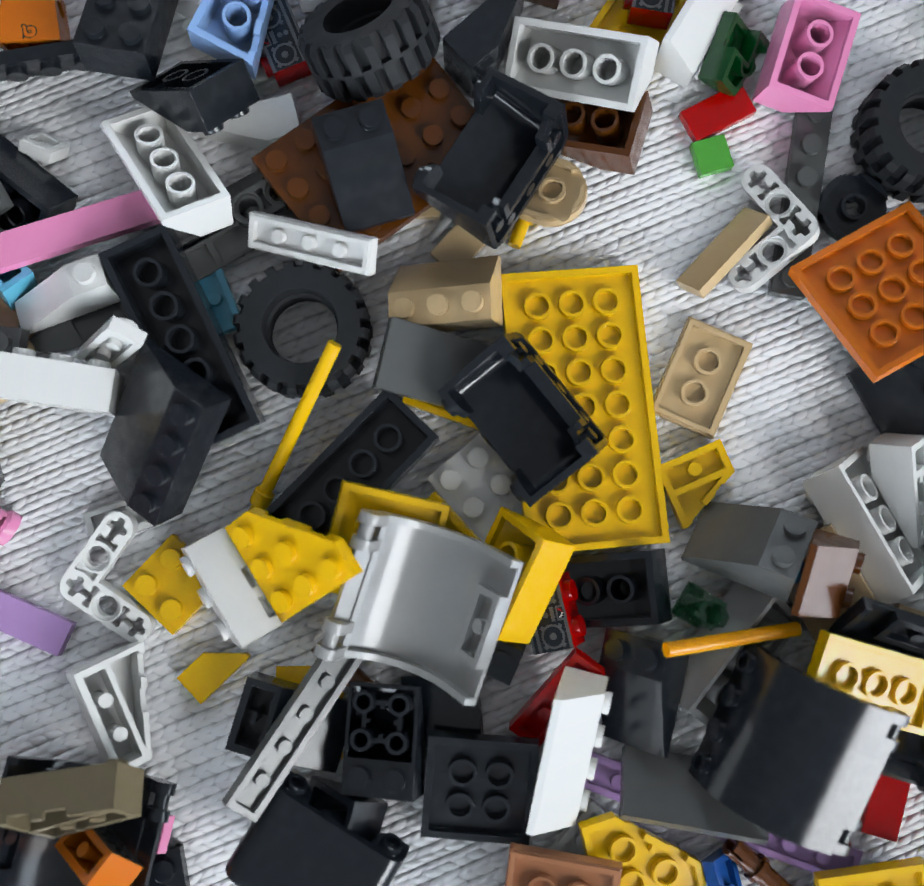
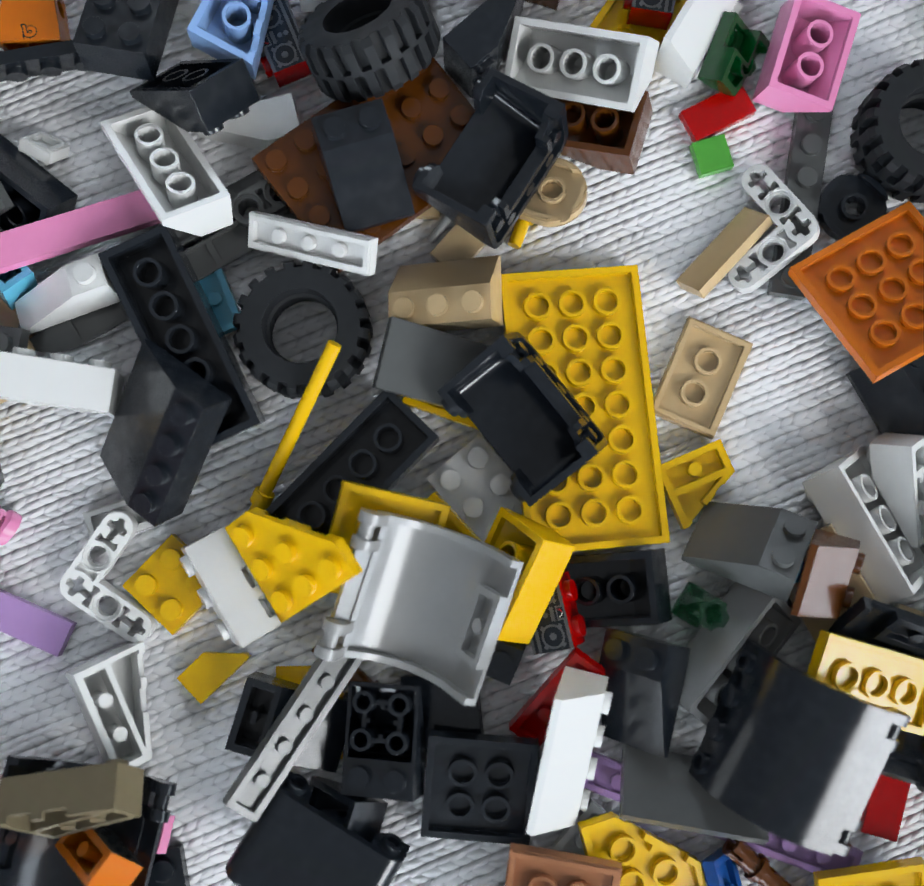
(113, 342): white plate -> none
(731, 639): light orange bar -> none

